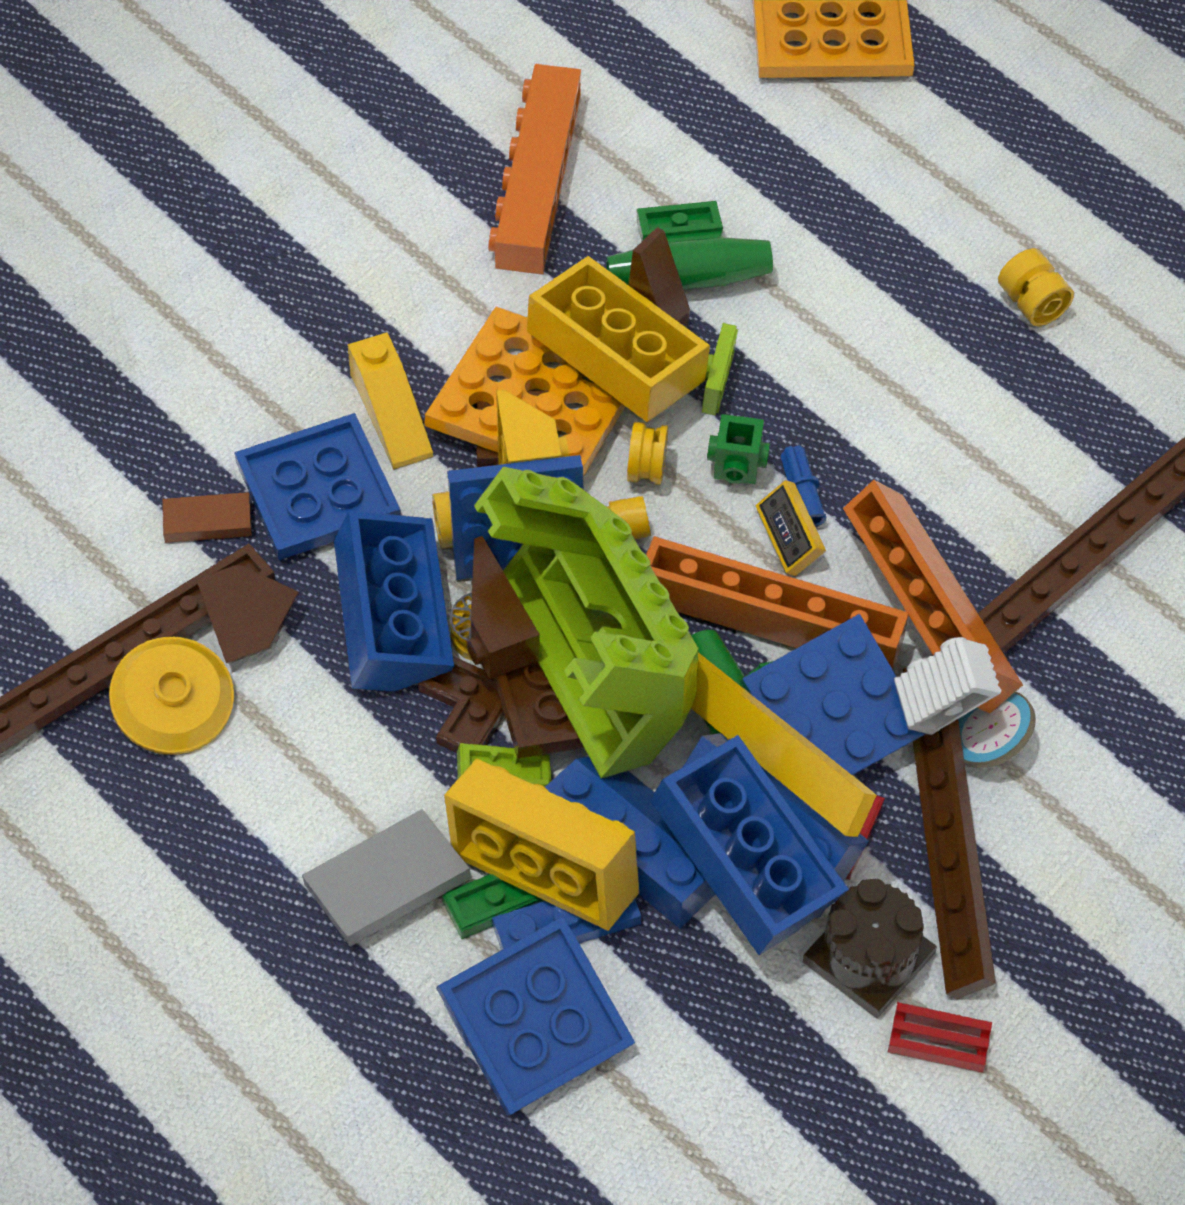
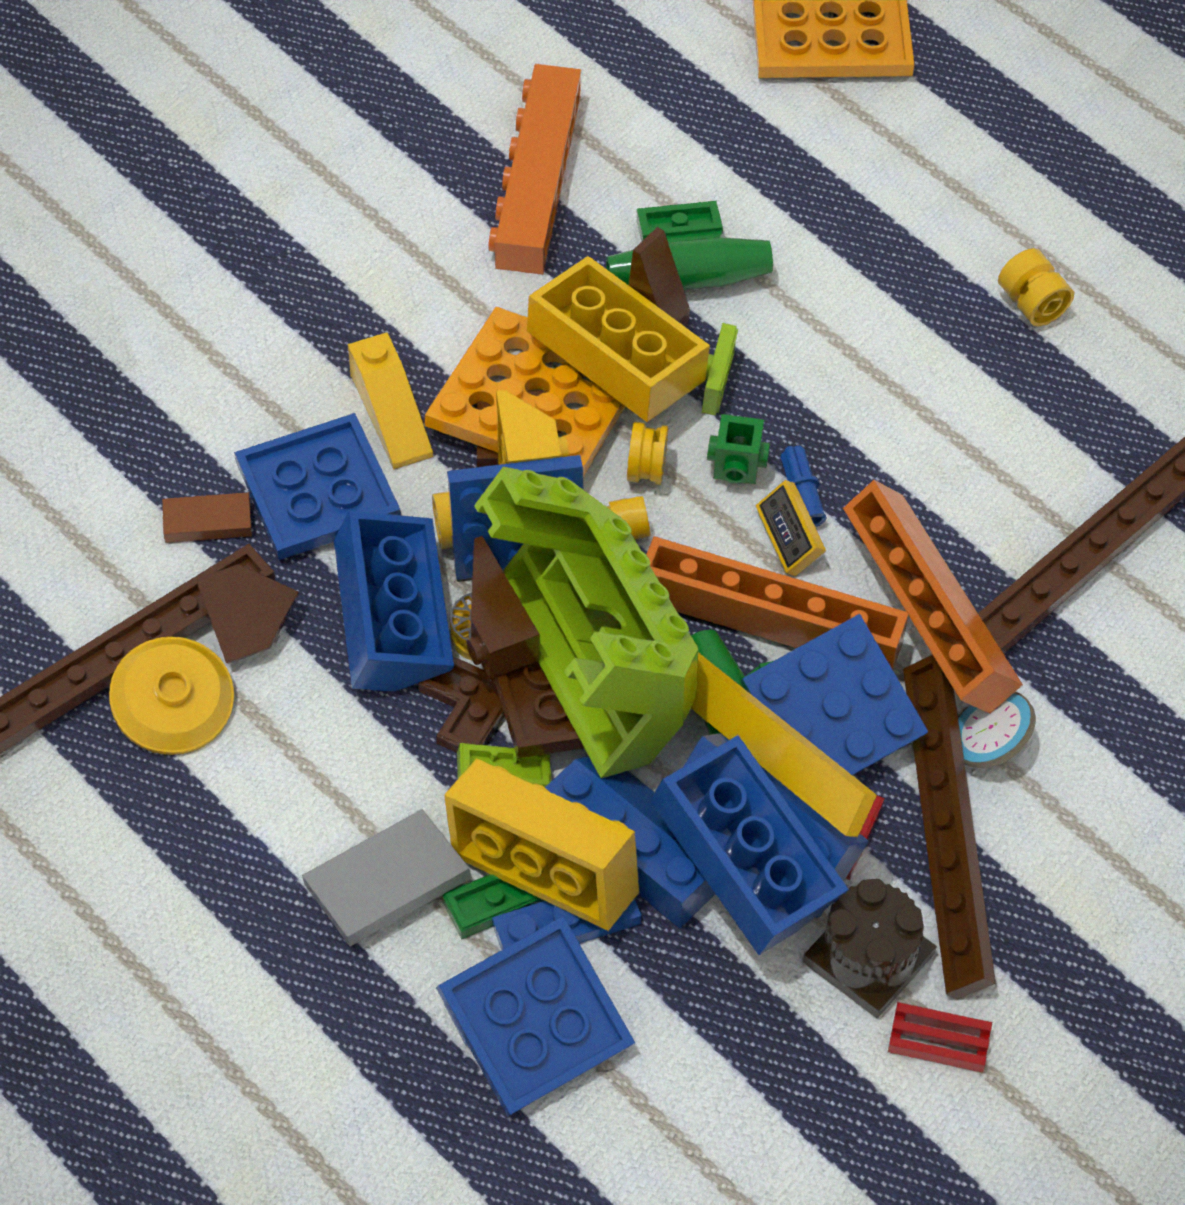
(946, 685): white brick -> none

